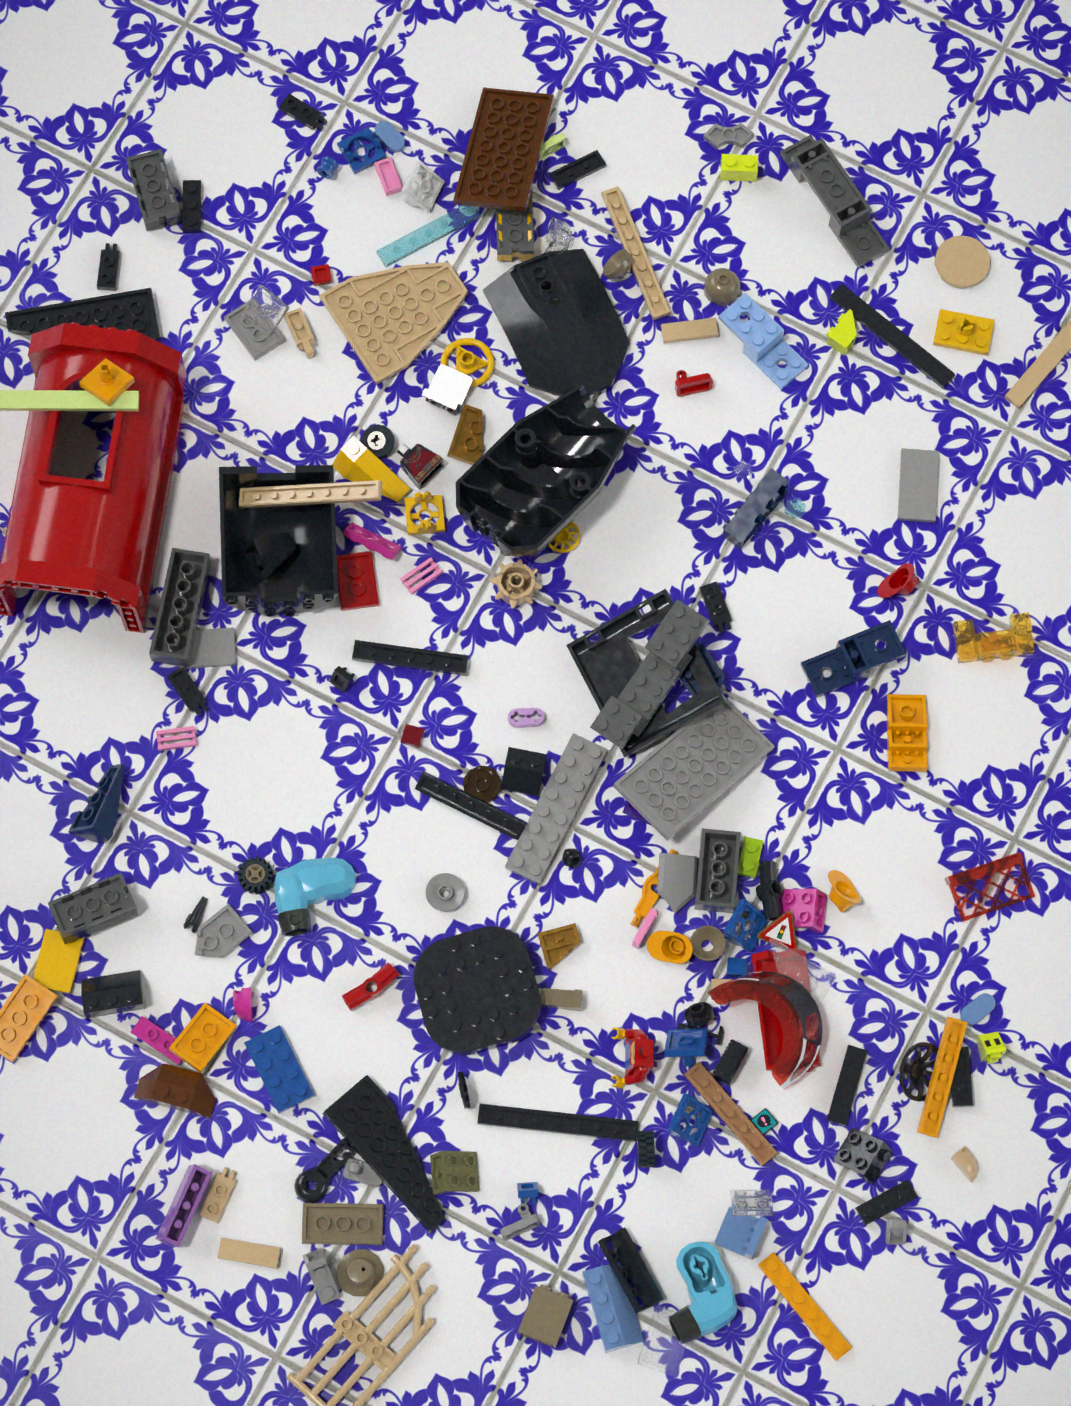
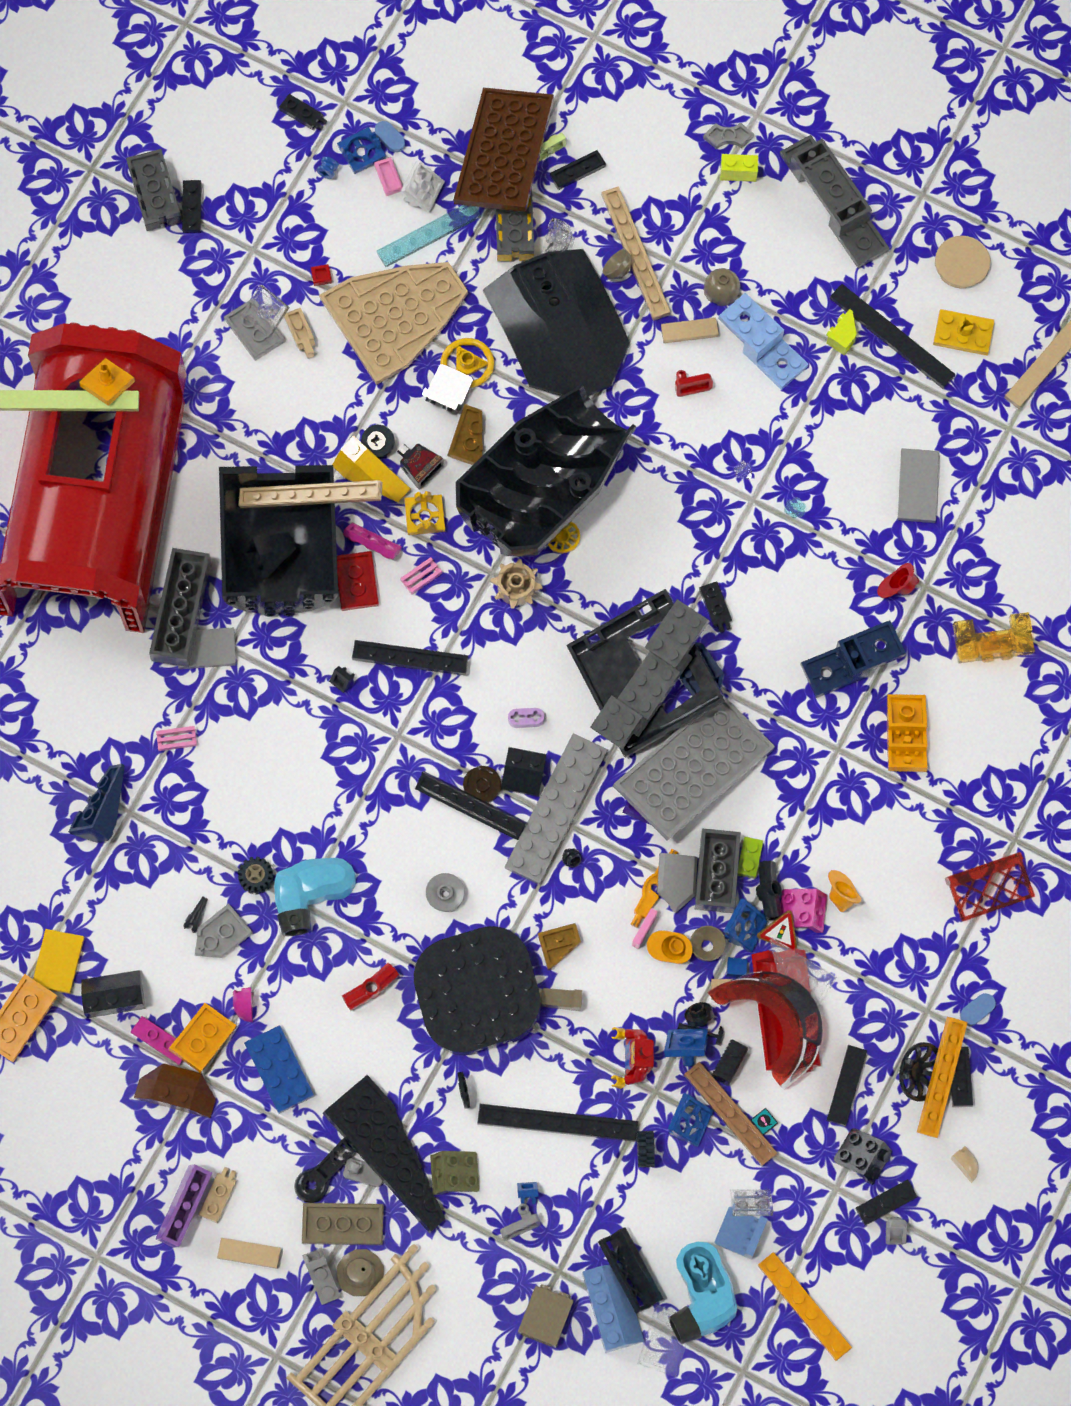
(93, 908): dark grey piece -> none
(108, 268): black hinge -> none
(120, 310): black wing -> none
(187, 690): black hinge -> none
(412, 735): dark red tile -> none
(756, 508): dark blue wedge -> none
(990, 1047): neon yellow slope -> none

